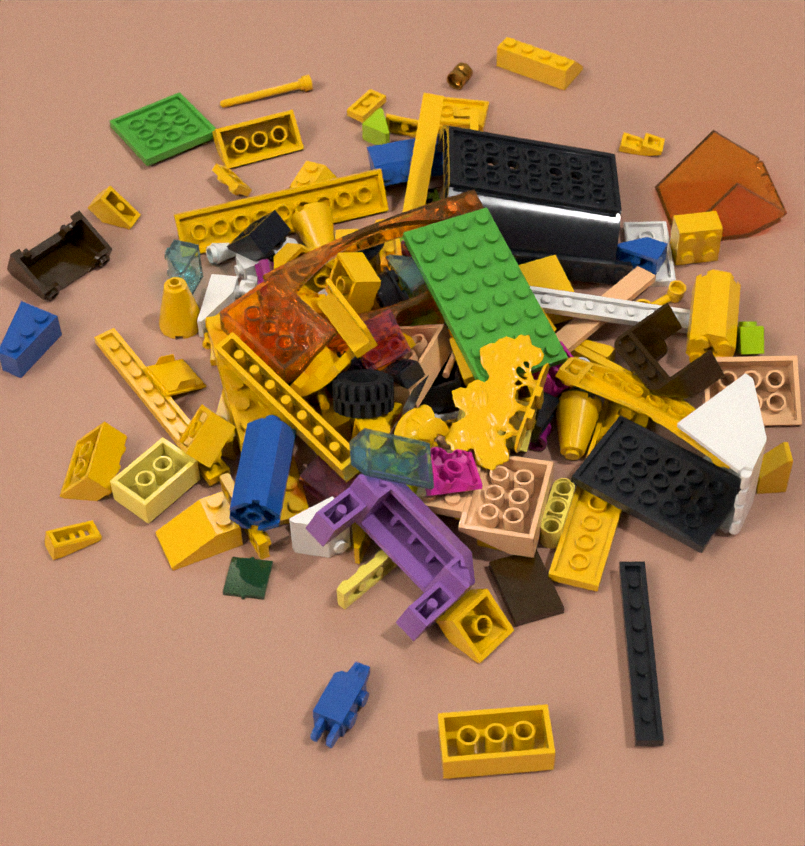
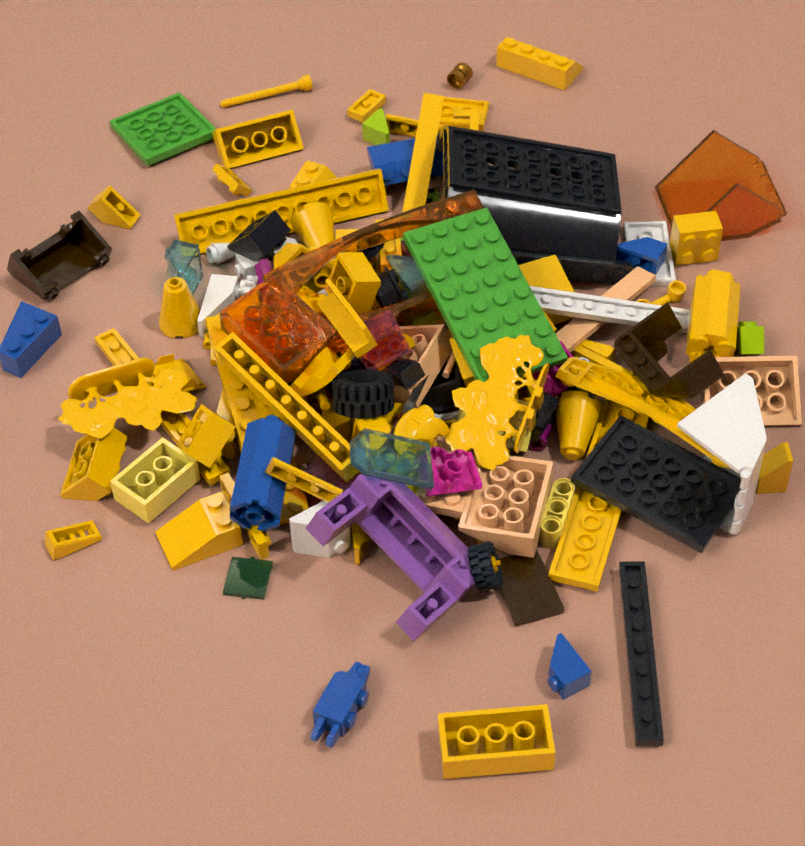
(134, 398): none -> yellow plant
(302, 480): none -> yellow slope
(364, 579): light yellow plate -> none
(475, 624): yellow slope -> none
(485, 566): none -> black wheel
(567, 669): none -> blue slope
(647, 146): yellow slope -> none

